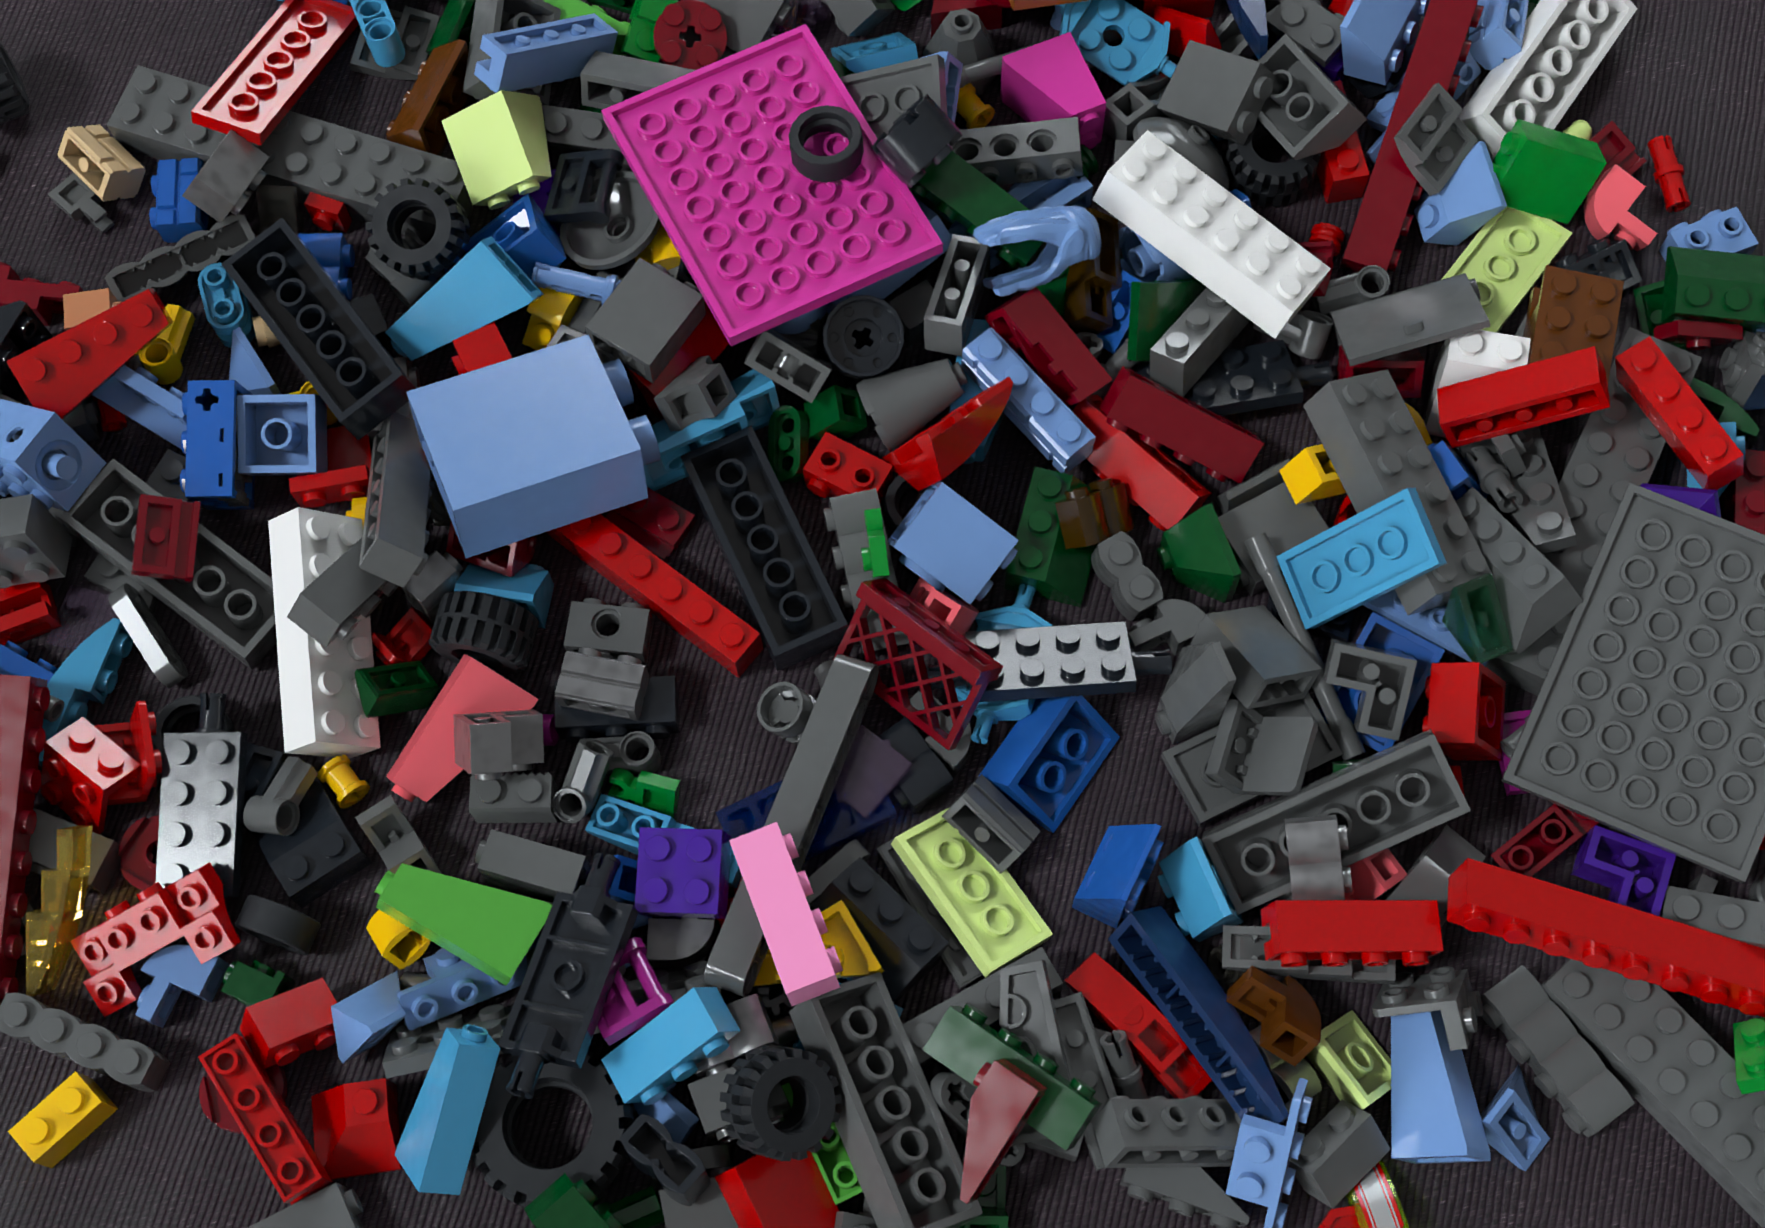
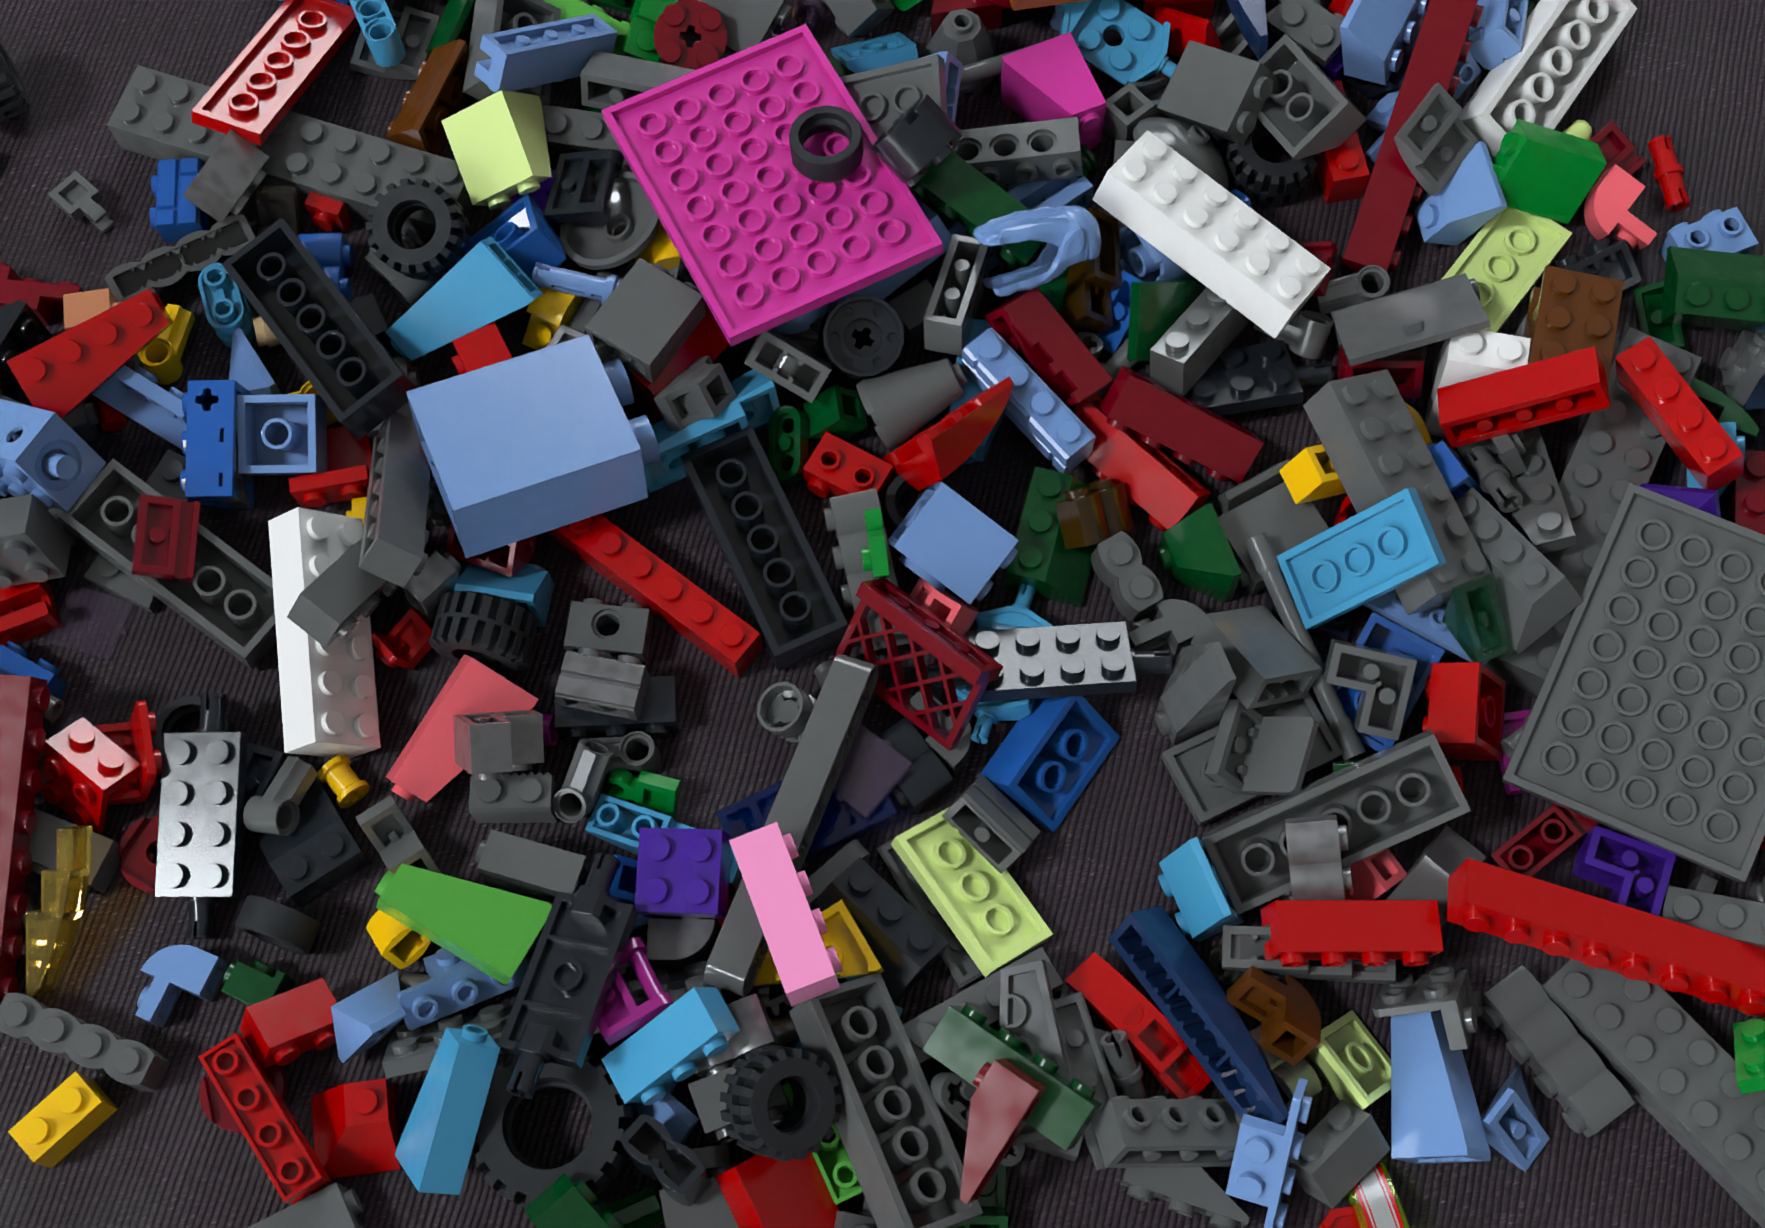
(88, 675): dark azure slope -> none
(101, 162): tan brick -> none
(148, 635): dark grey beam -> none
(184, 908): bracket -> none
(395, 688): dark green slope -> none
(654, 523): dark red plate -> none
(973, 109): yellow bush -> none
(1118, 872): blue slope -> none
(1327, 232): red bush -> none
(1698, 334): dark red plate -> none

